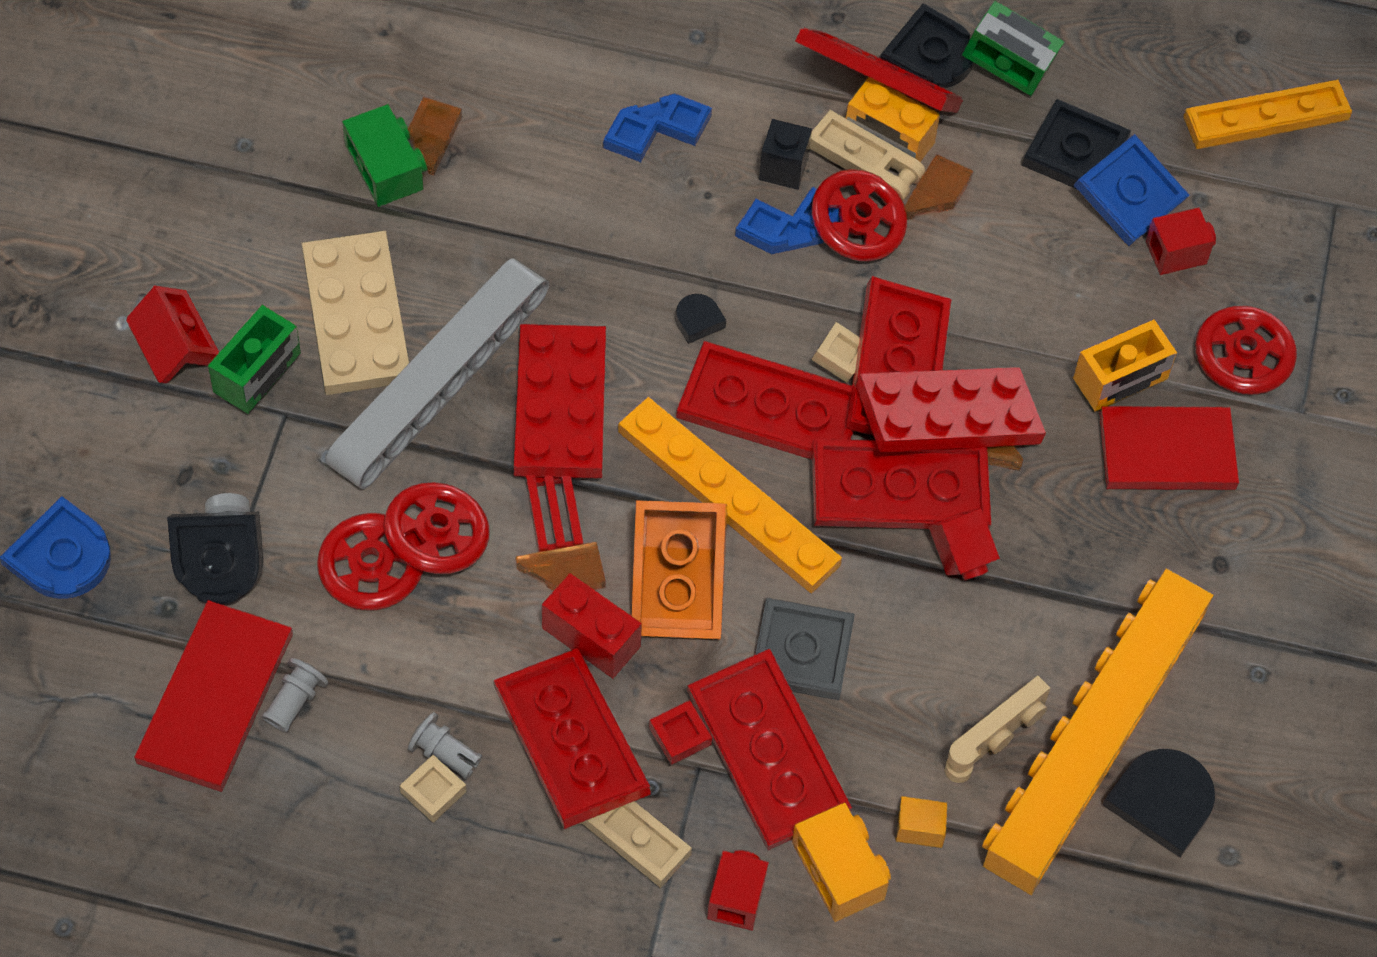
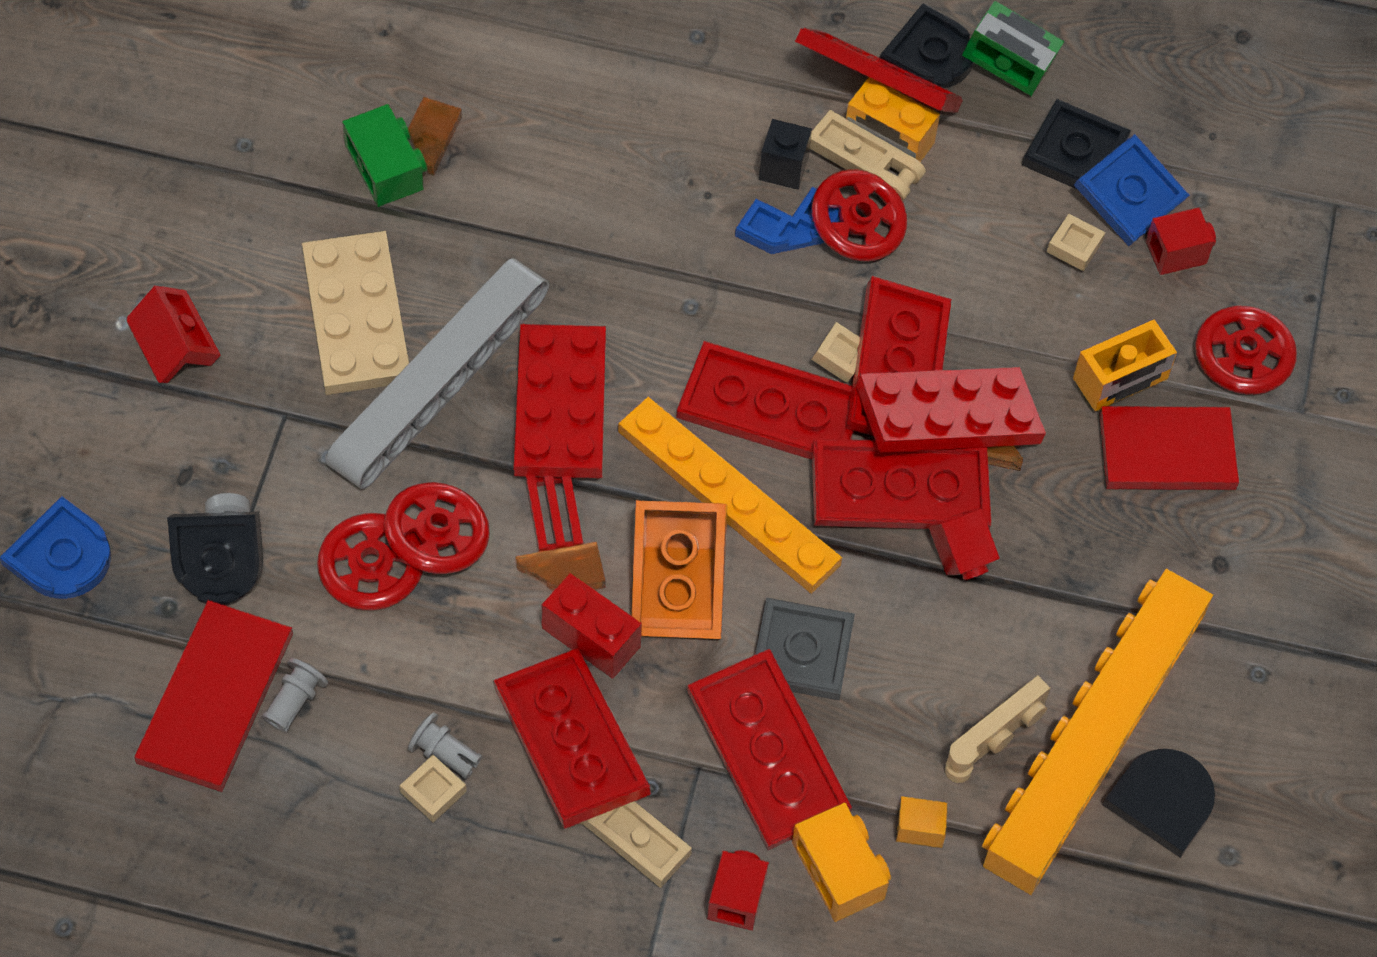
(254, 359): green brick -> none
(672, 116): blue tile -> none
(680, 732): red tile -> none
(698, 317): black tile -> none
(939, 187): clear orange tile -> none
(1076, 242): none -> tan plate
(1267, 114): light orange tile -> none

